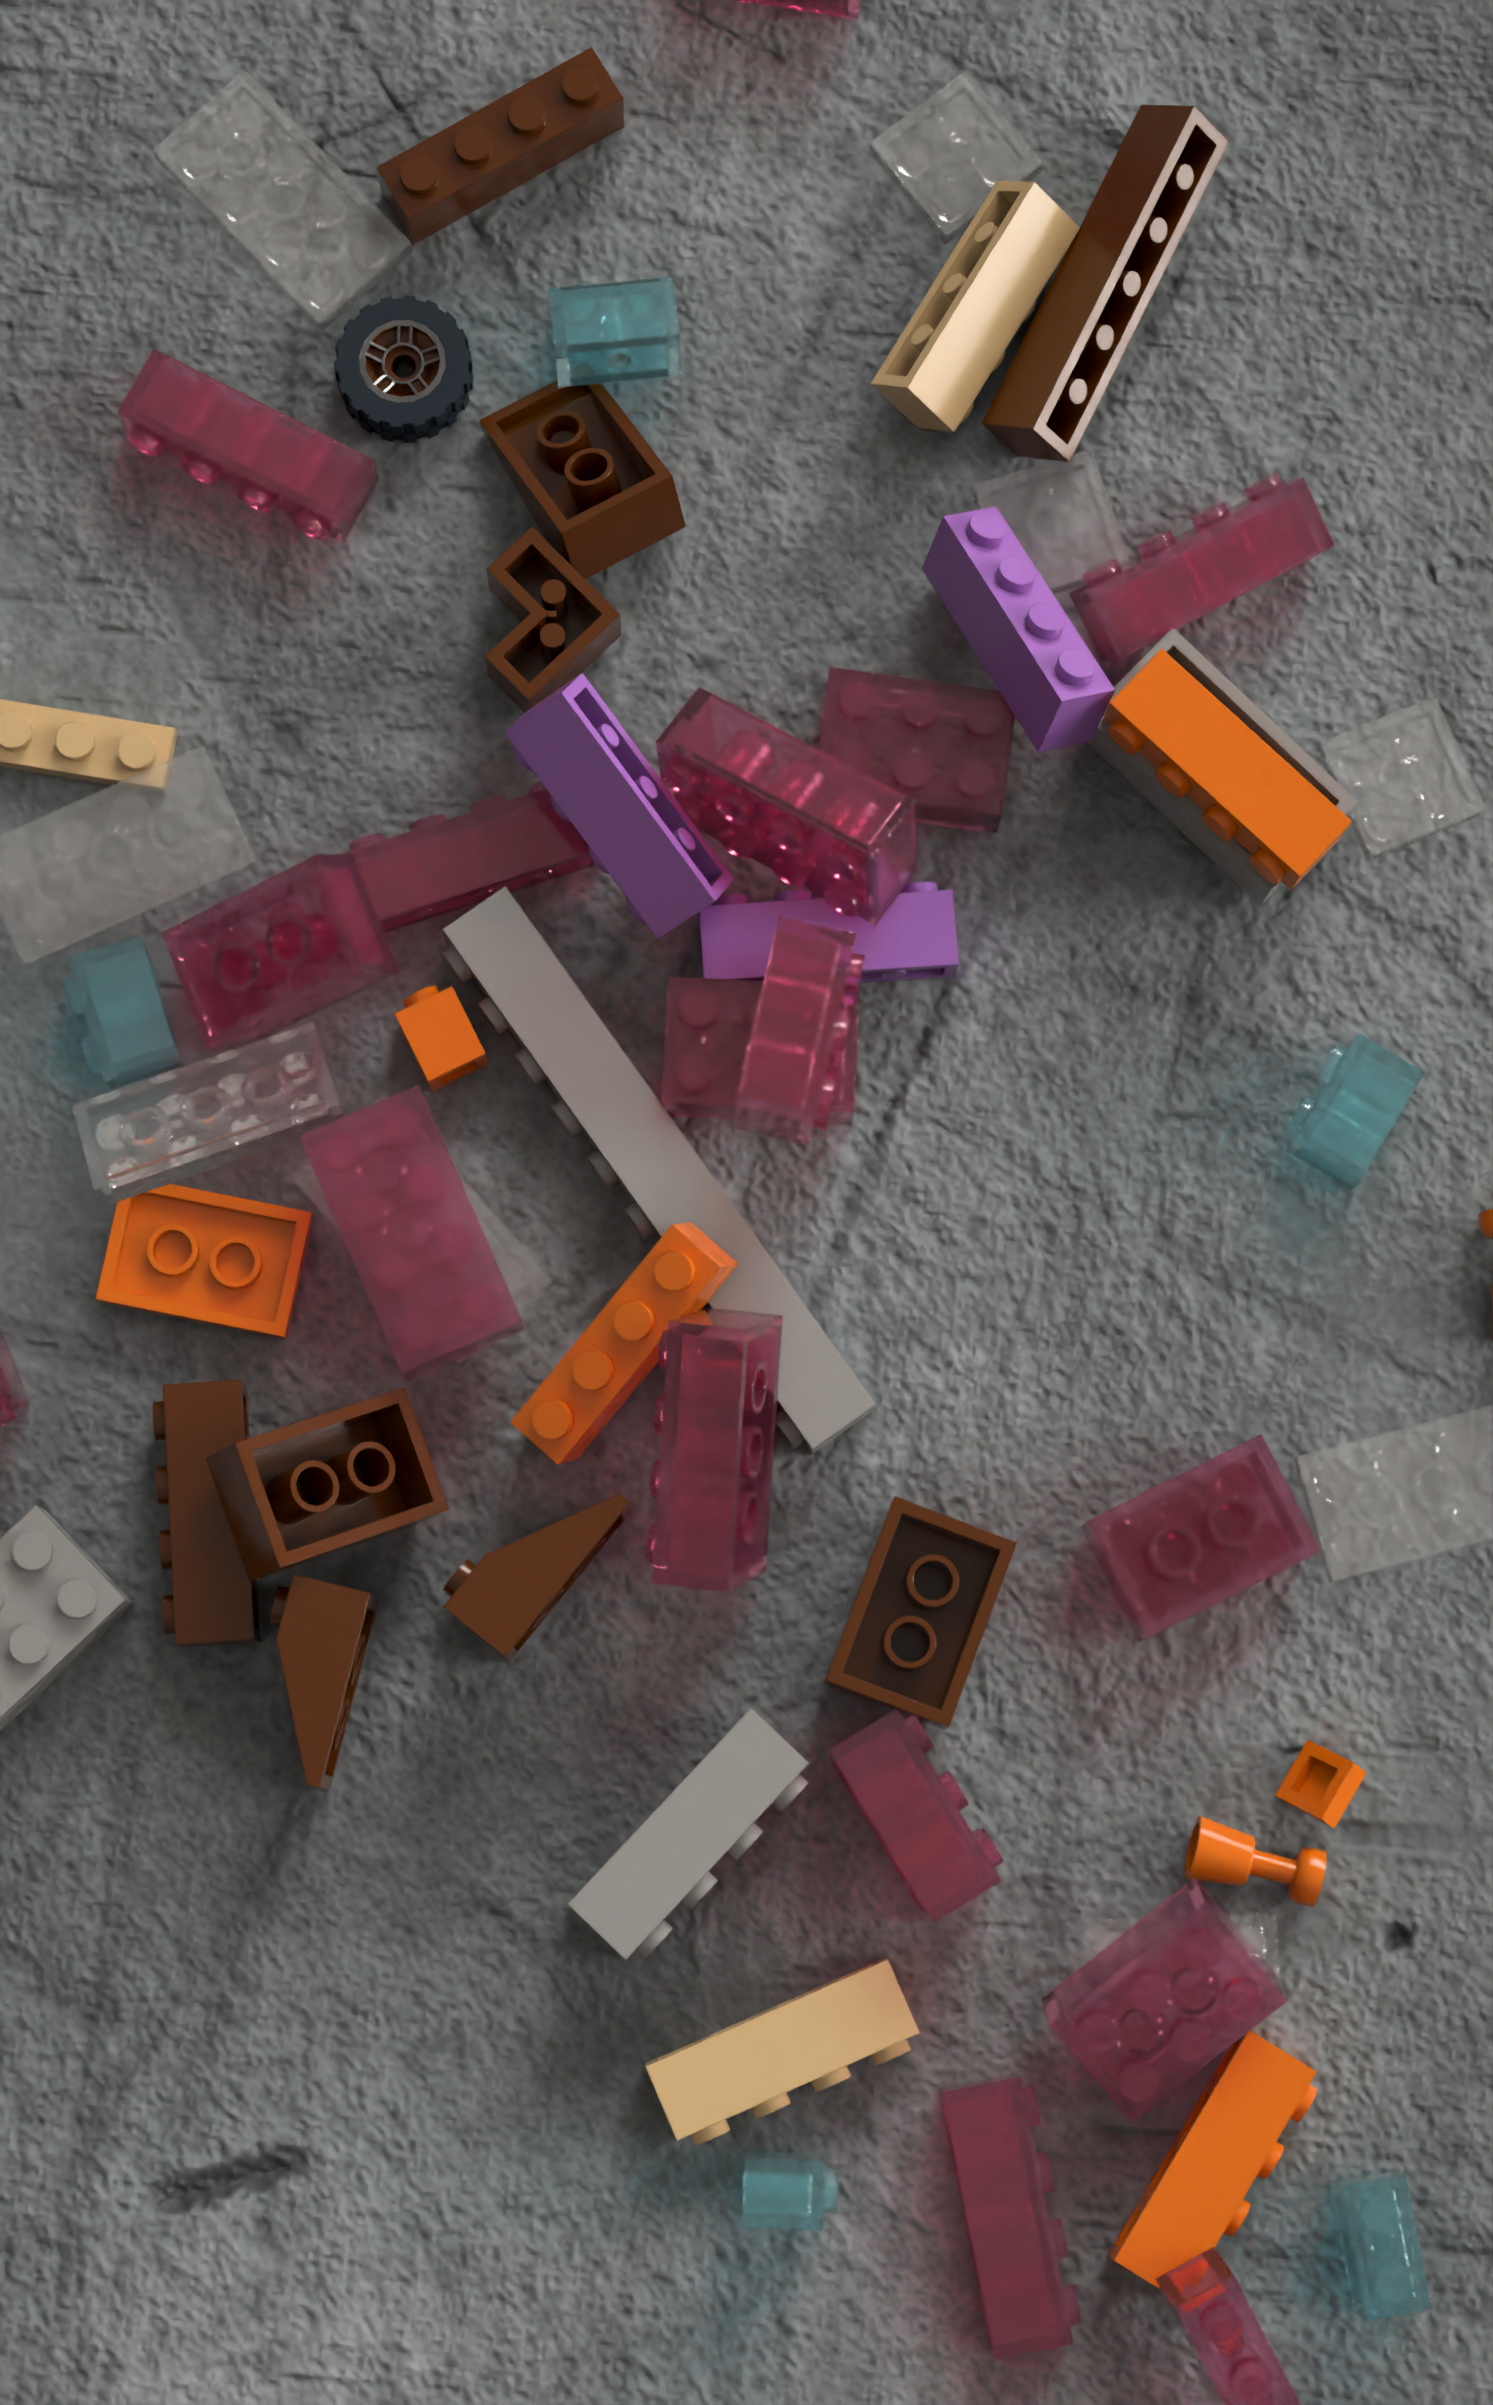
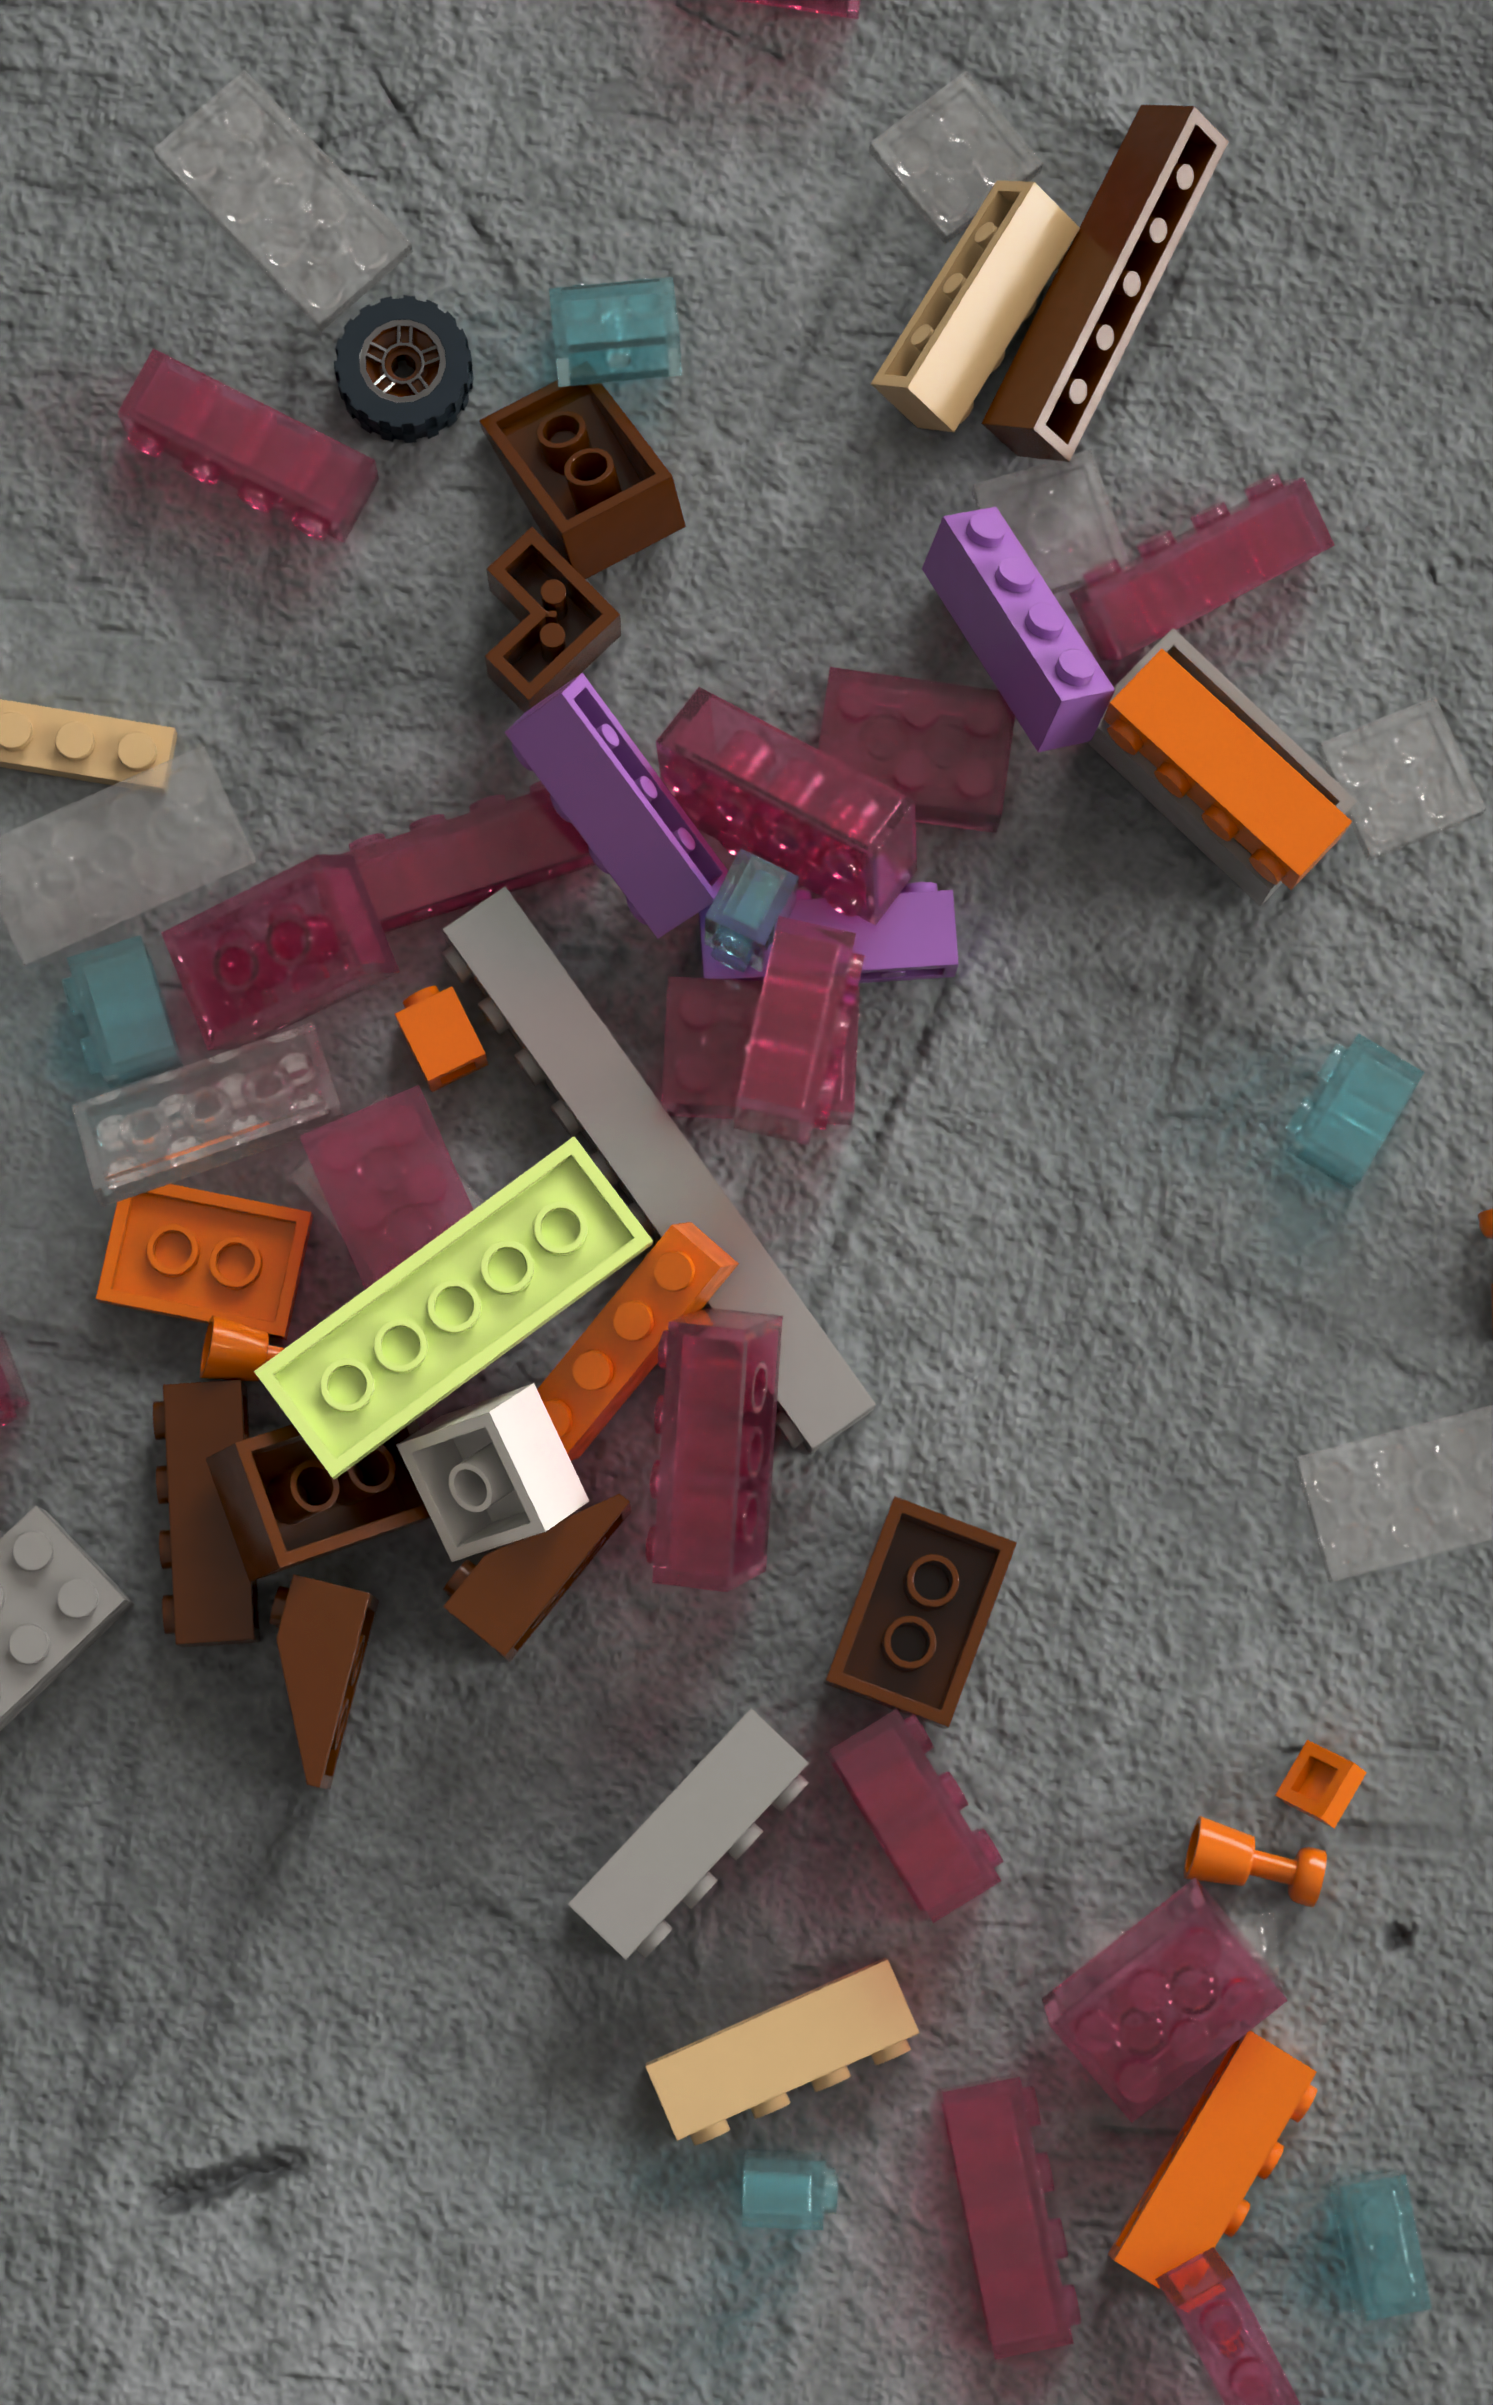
(234, 1351): none -> orange piece
(453, 1307): none -> yellowish green plate
(493, 1473): none -> white brick
(501, 146): reddish brown brick -> none
(747, 911): none -> clear light blue brick
(1200, 1538): clear pink brick -> none

